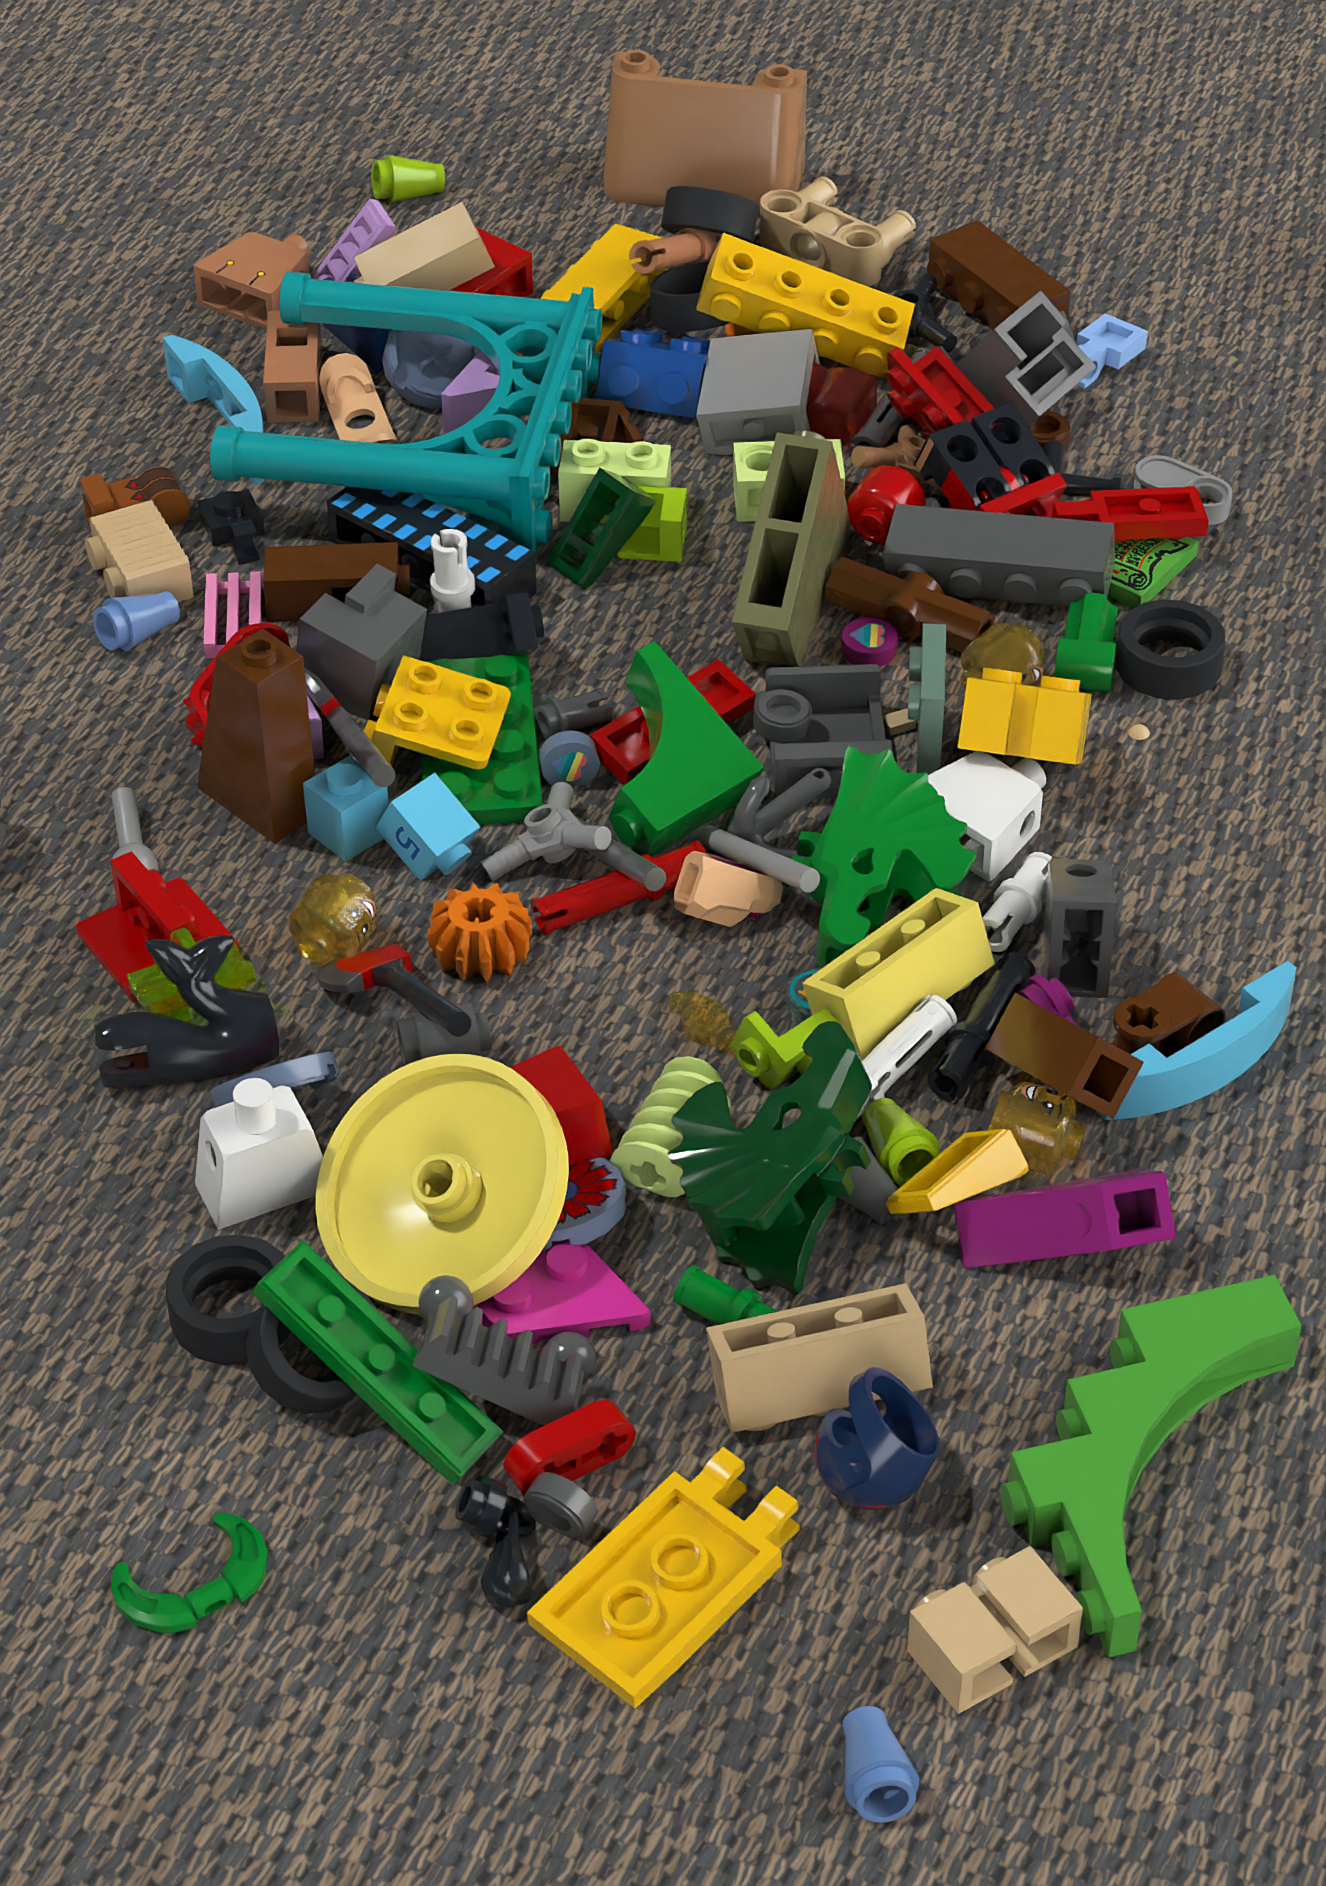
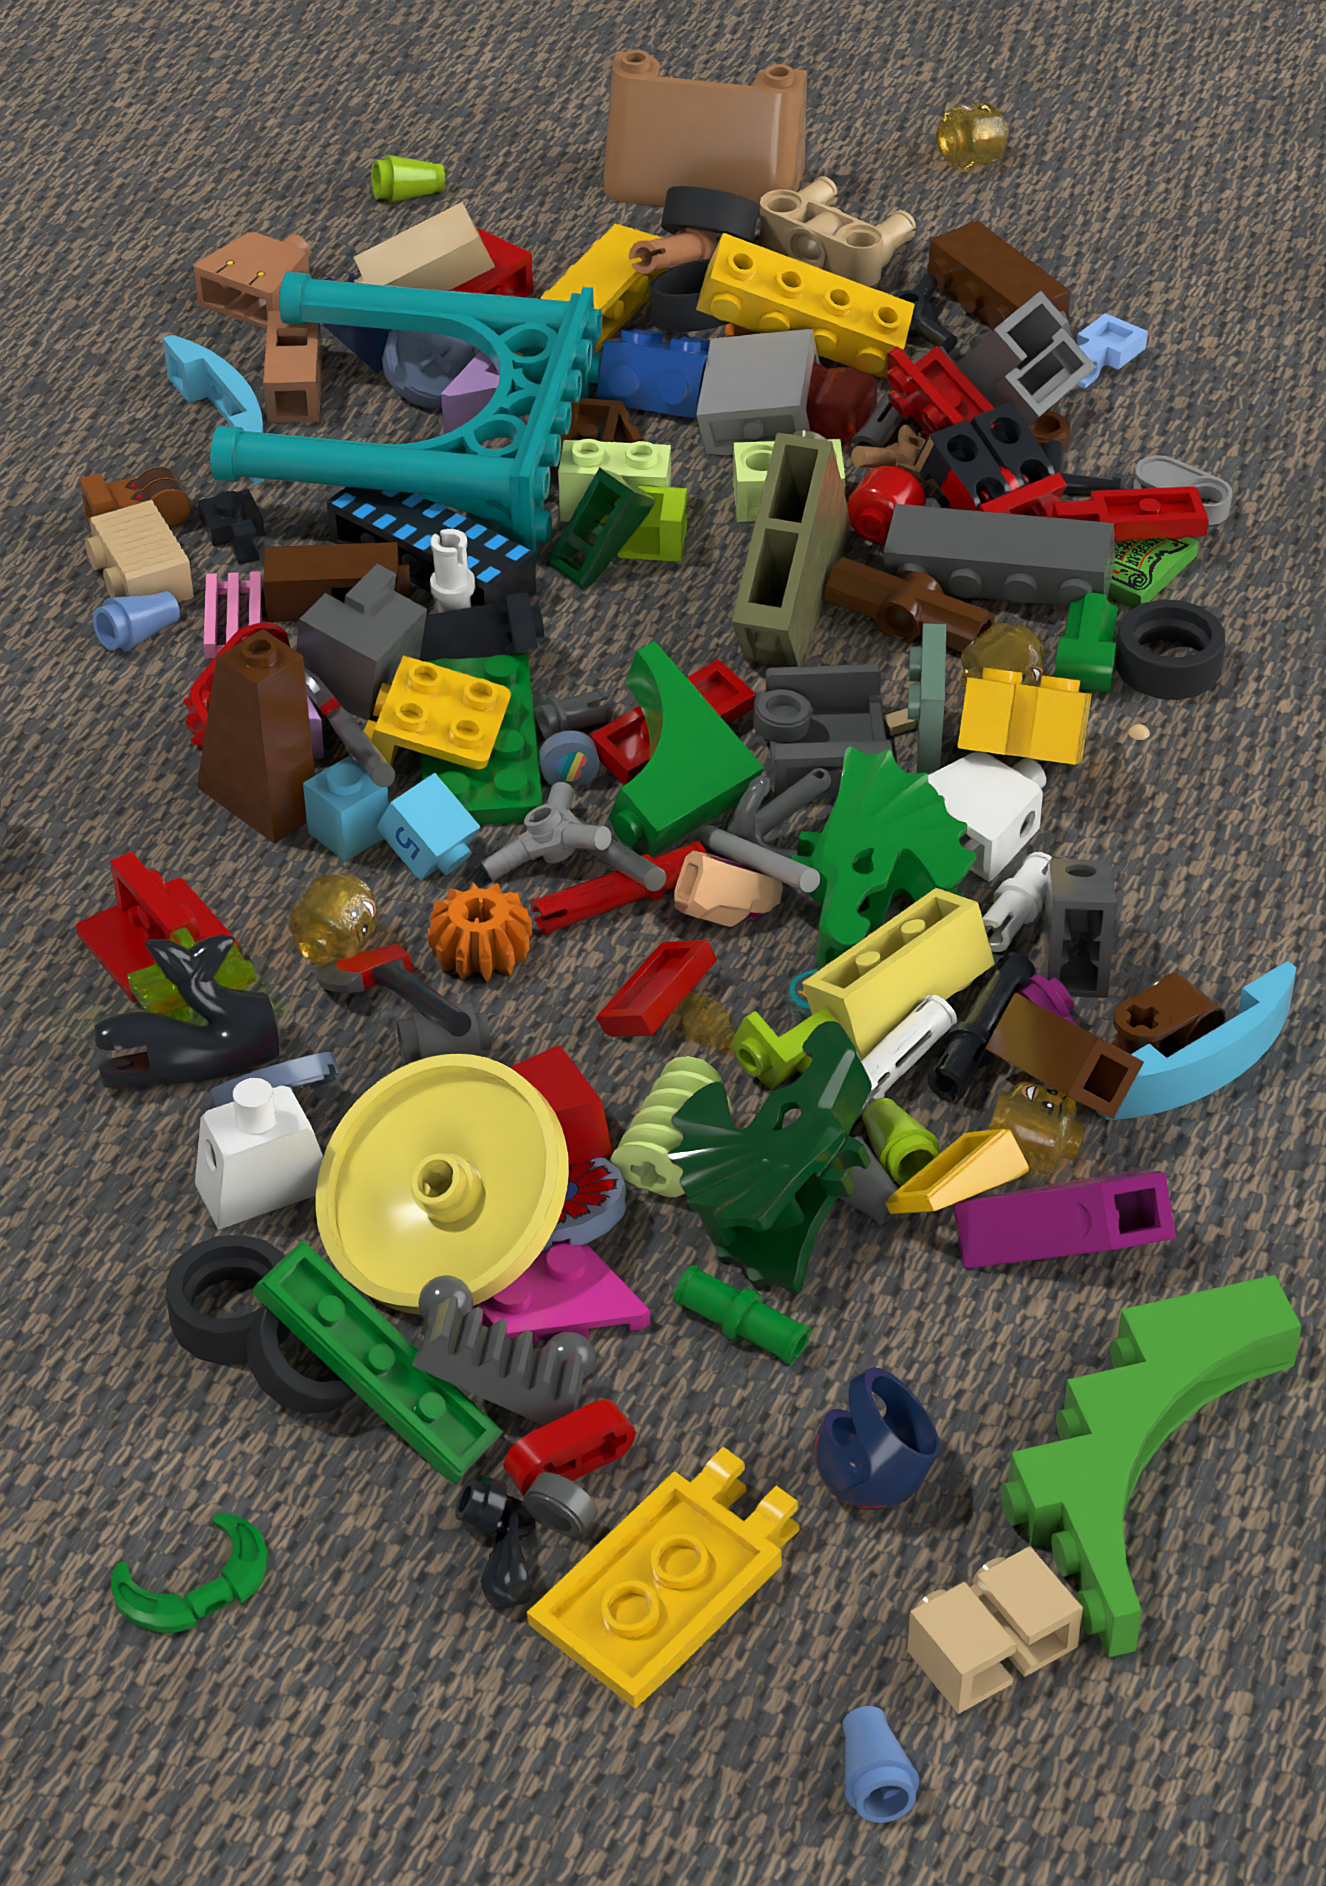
(129, 828): light grey bar -> none
(351, 393): light nougat piece -> none
(366, 231): lavender slope -> none
(656, 988): none -> red tile
(807, 1356): tan brick -> none
(869, 642): magenta tile -> none
(972, 135): none -> clear yellow head

